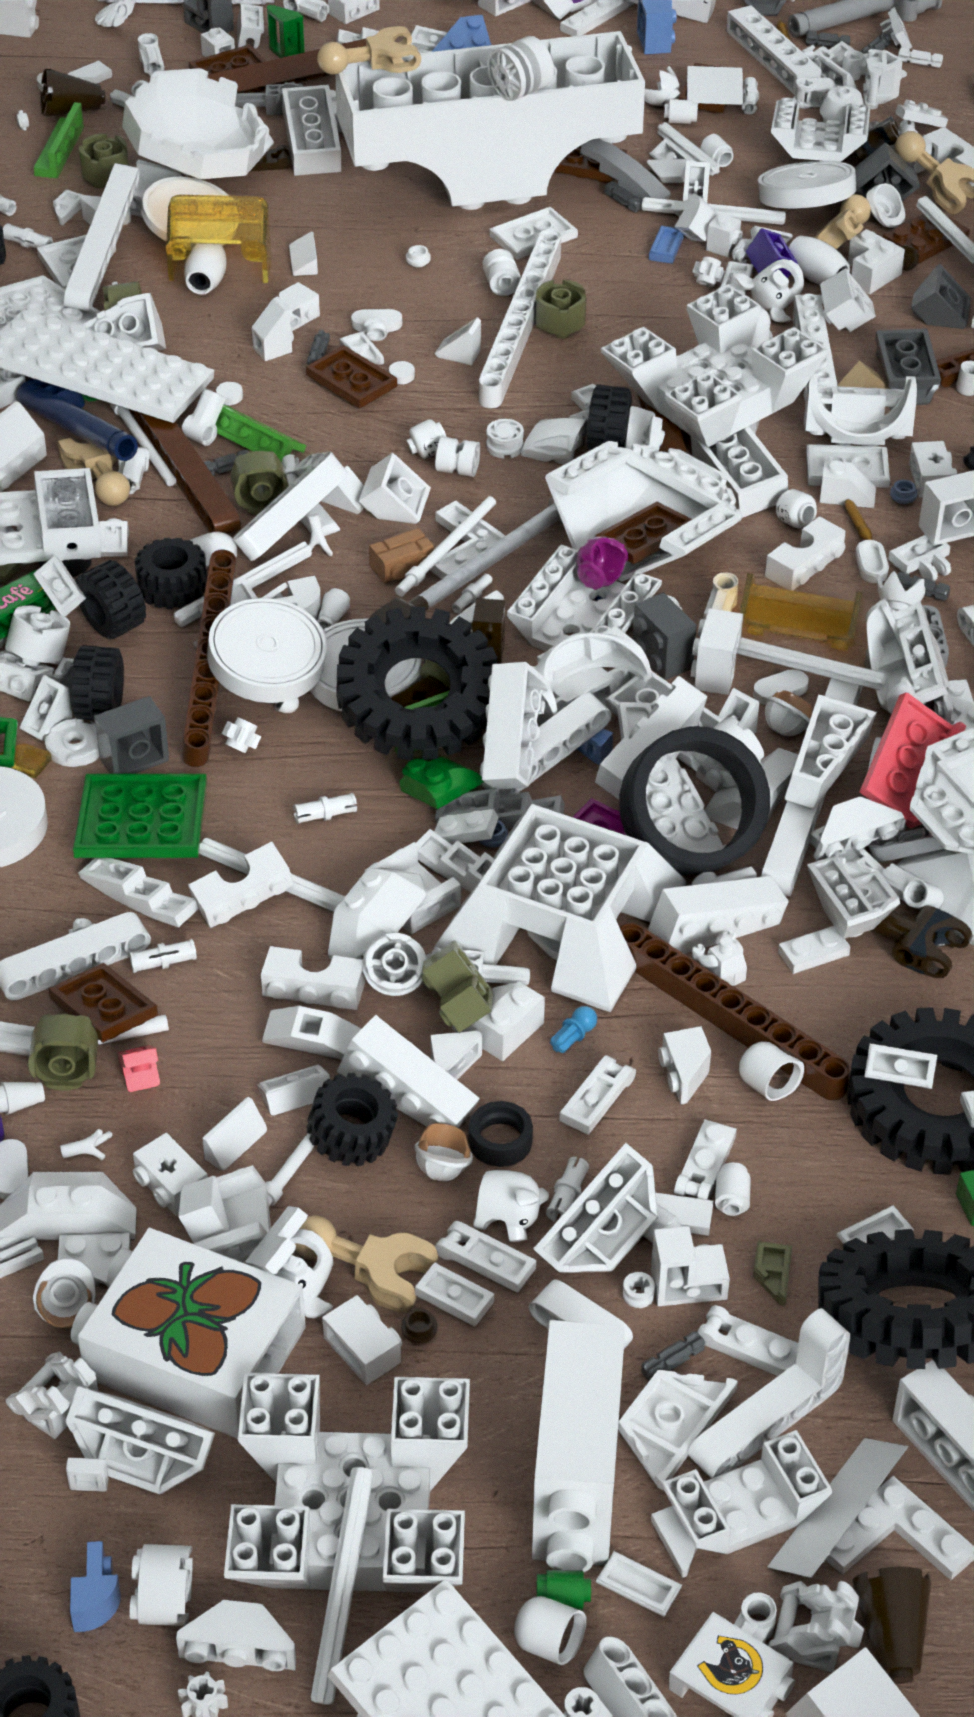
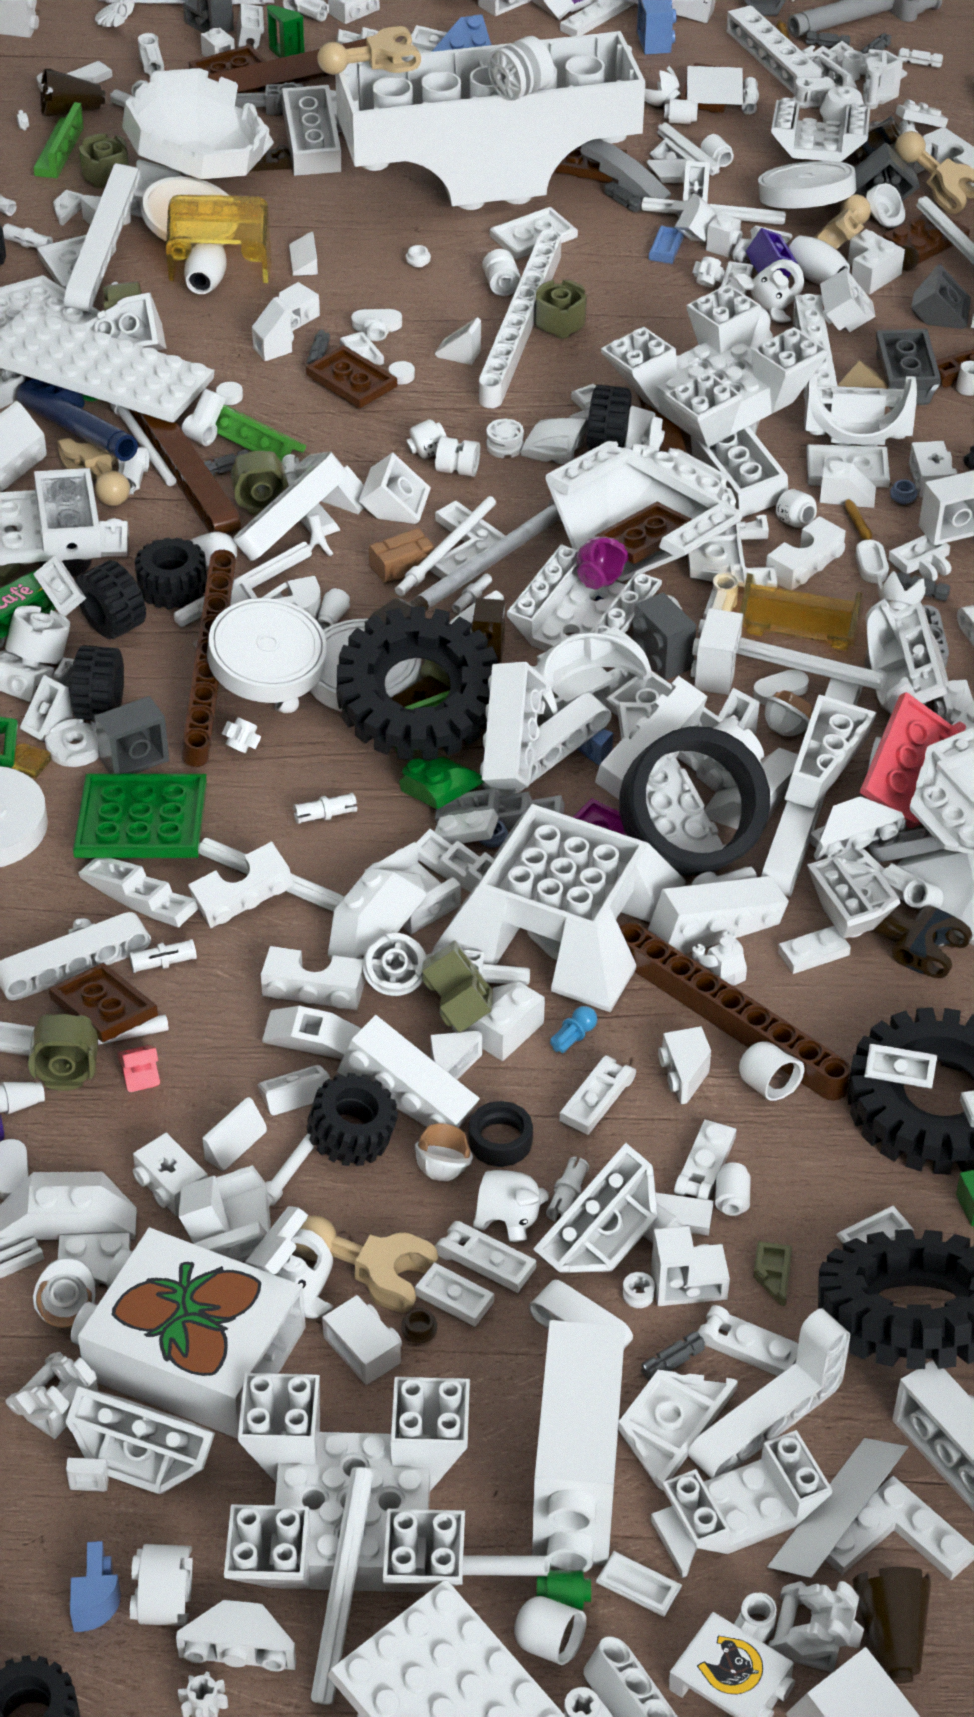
(87, 1145): white bar -> none
(506, 1565): none -> white piece
(725, 554): none -> white wing
(896, 28): white plate -> none

